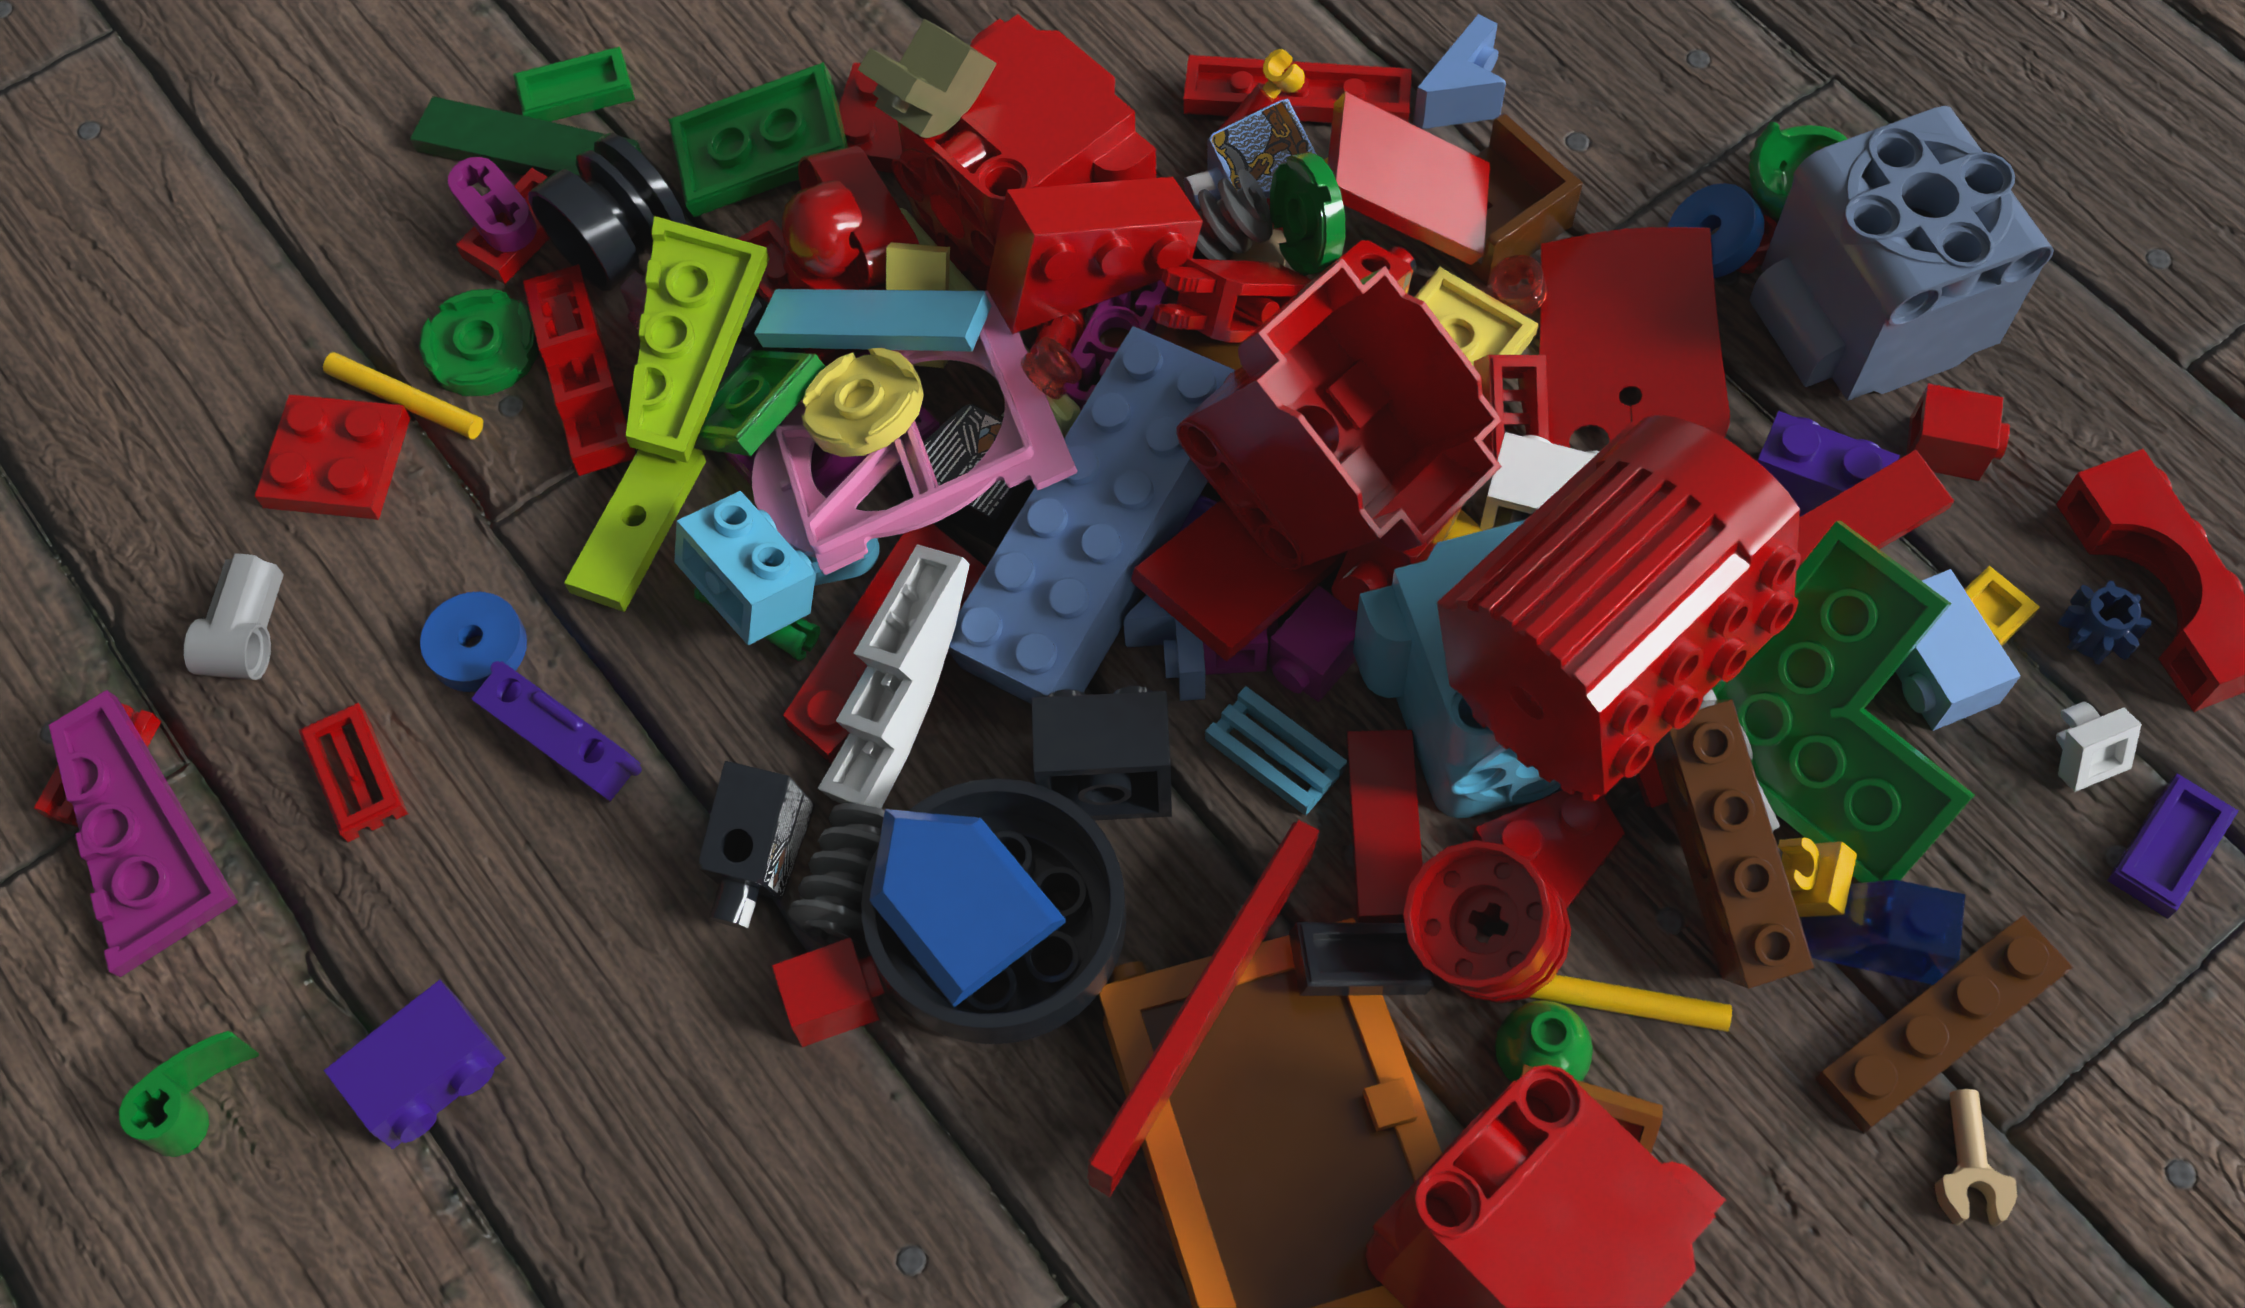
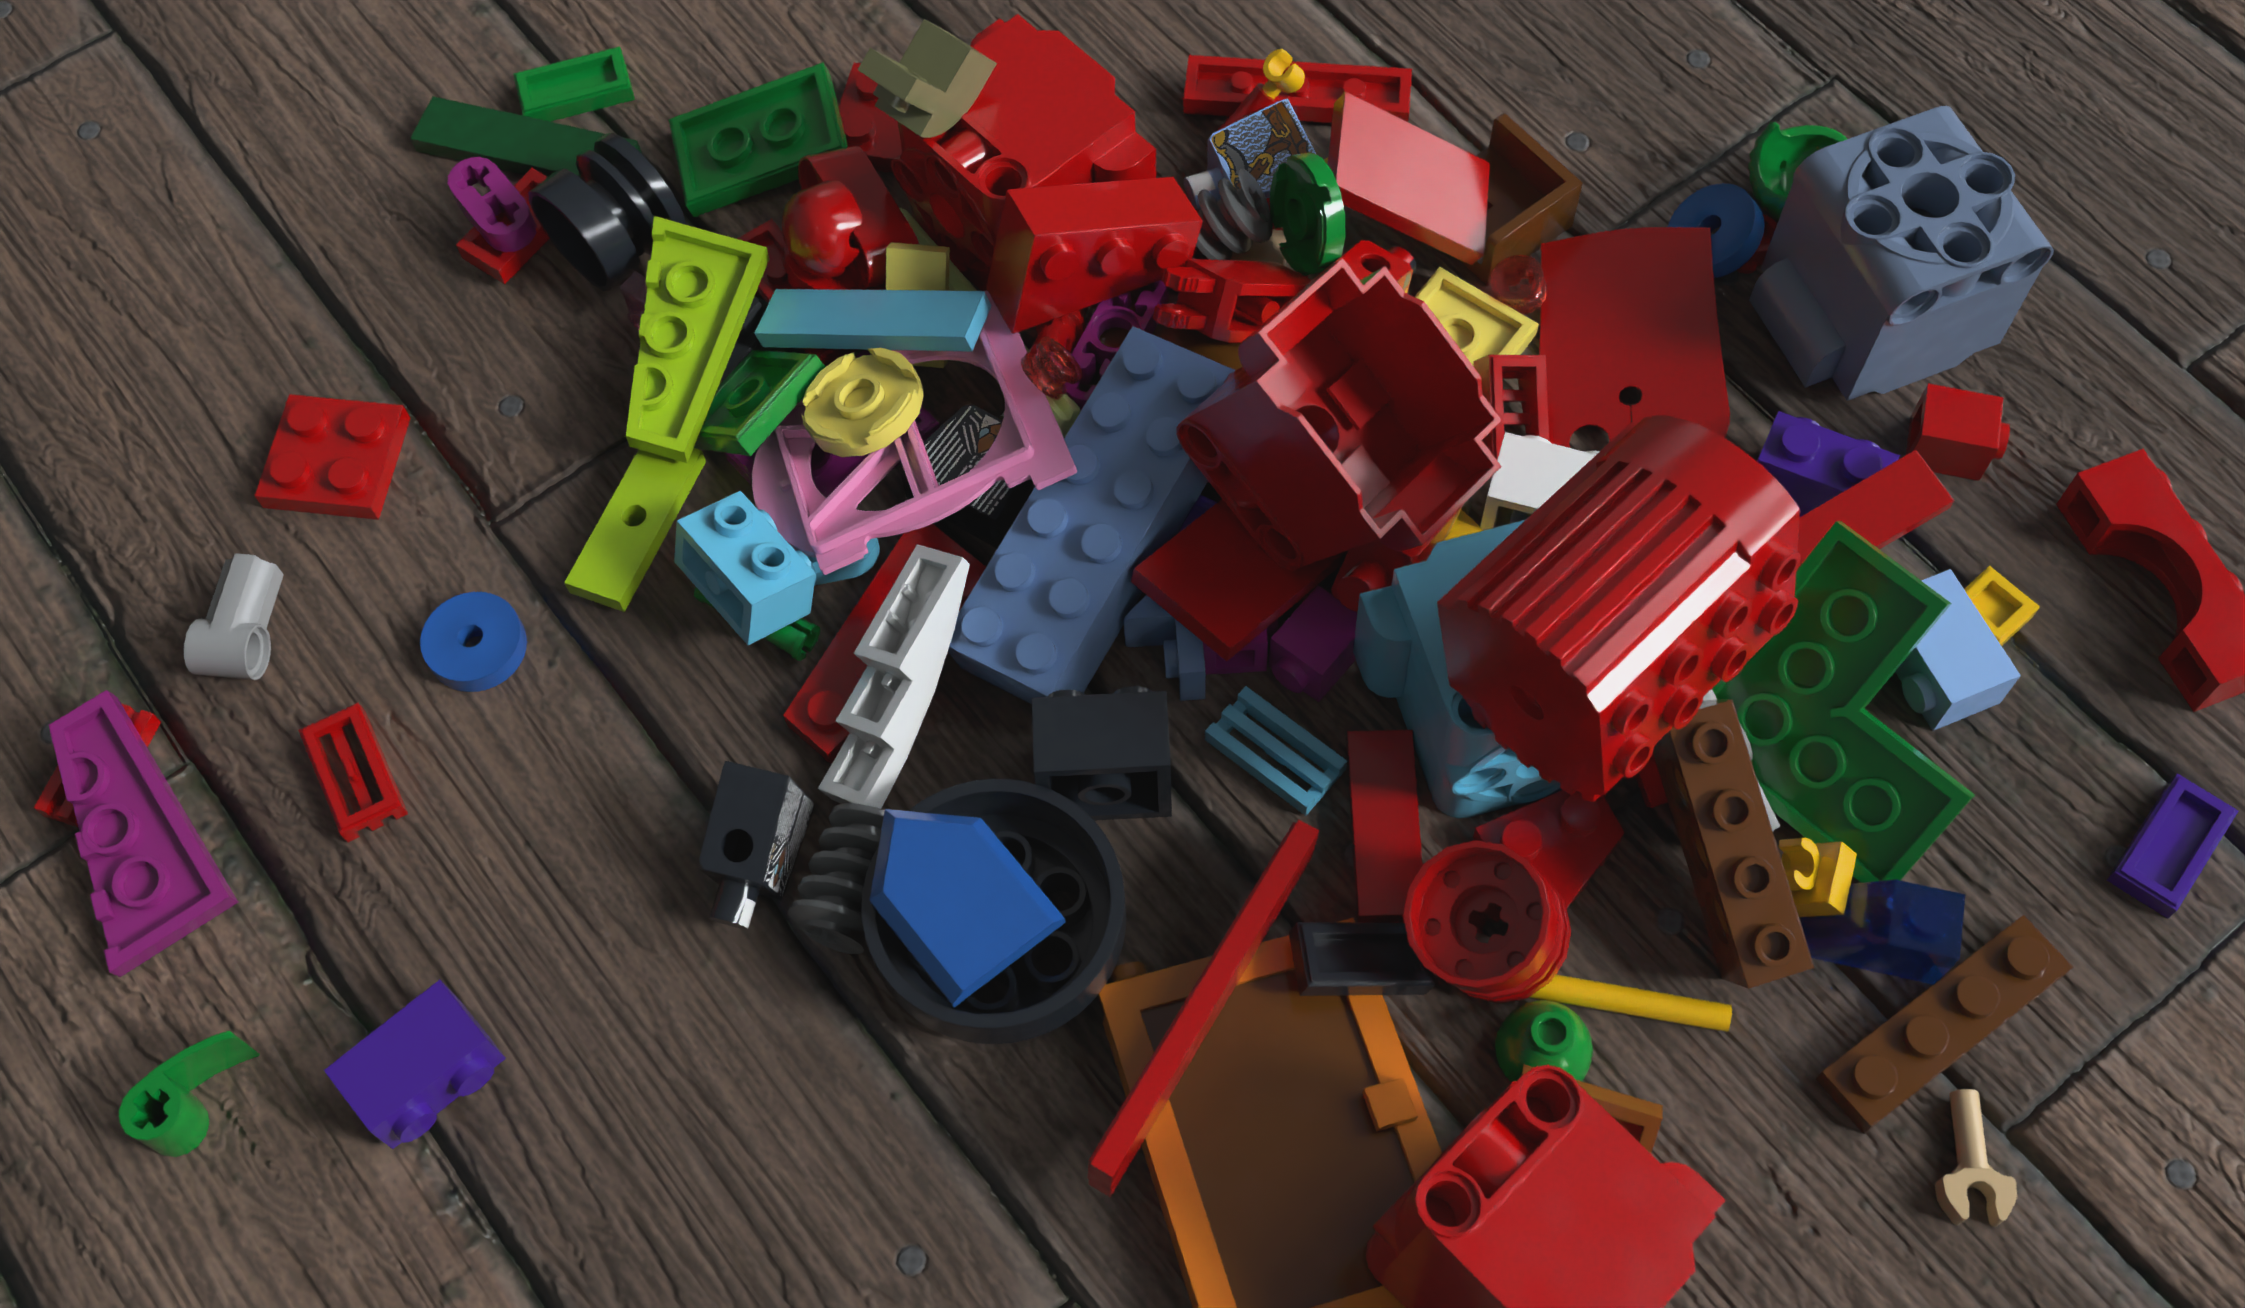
(403, 394): yellow bar -> none
(479, 343): green tile -> none
(556, 731): dark purple piece -> none
(578, 369): red slope -> none
(828, 991): red brick -> none
(1462, 82): medium blue slope -> none
(2096, 745): white tile -> none
(2104, 622): dark blue gear -> none

